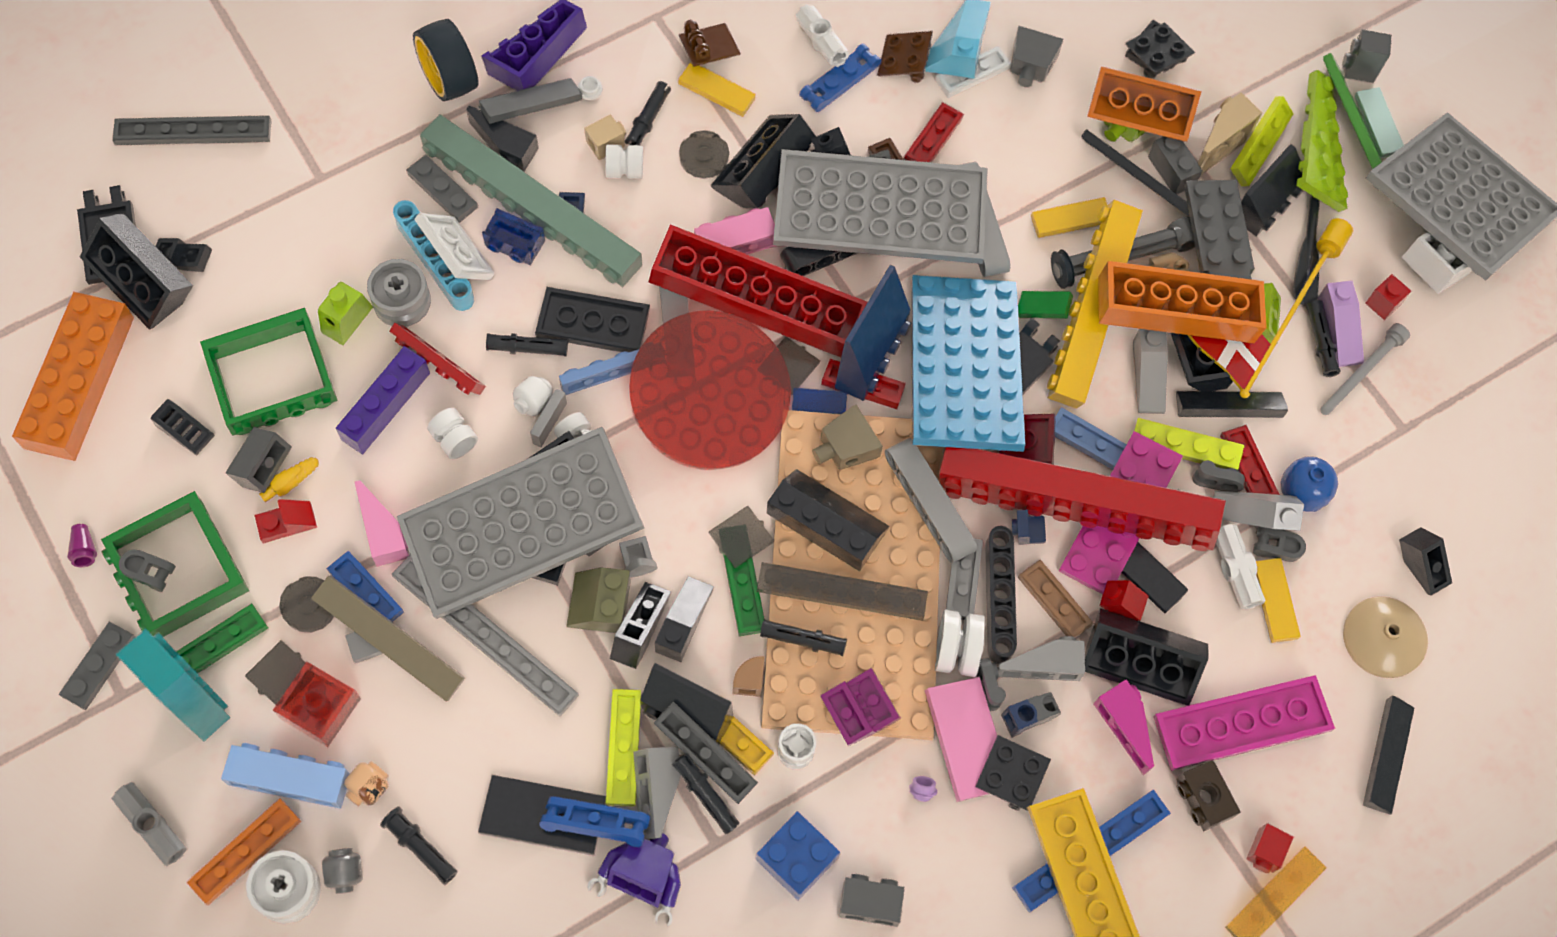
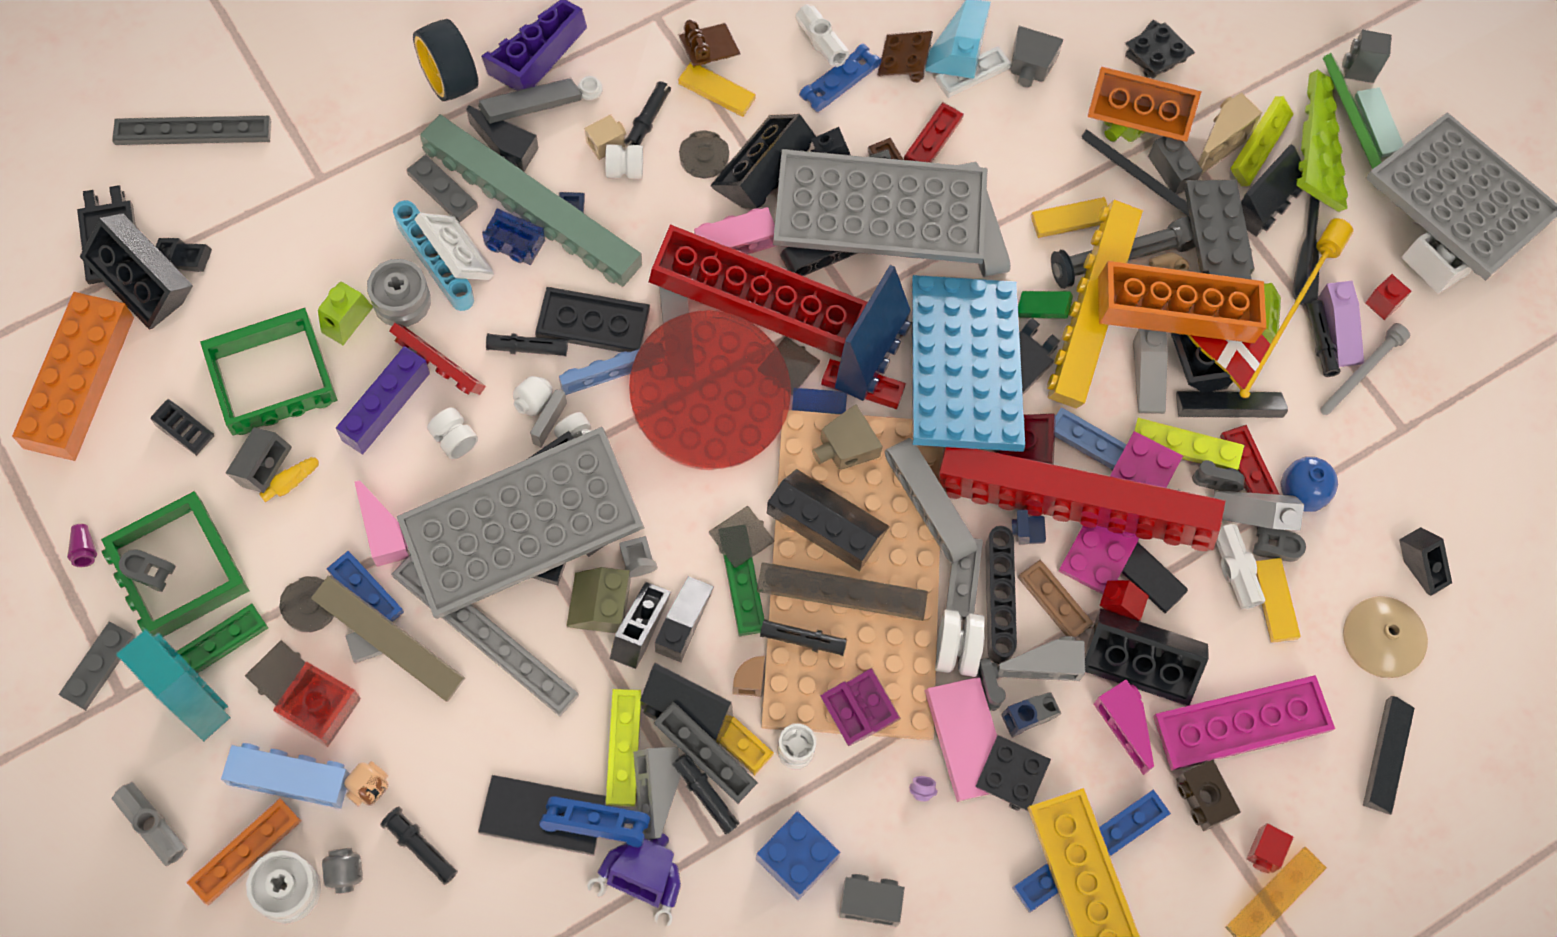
(288, 519): red slope -> none

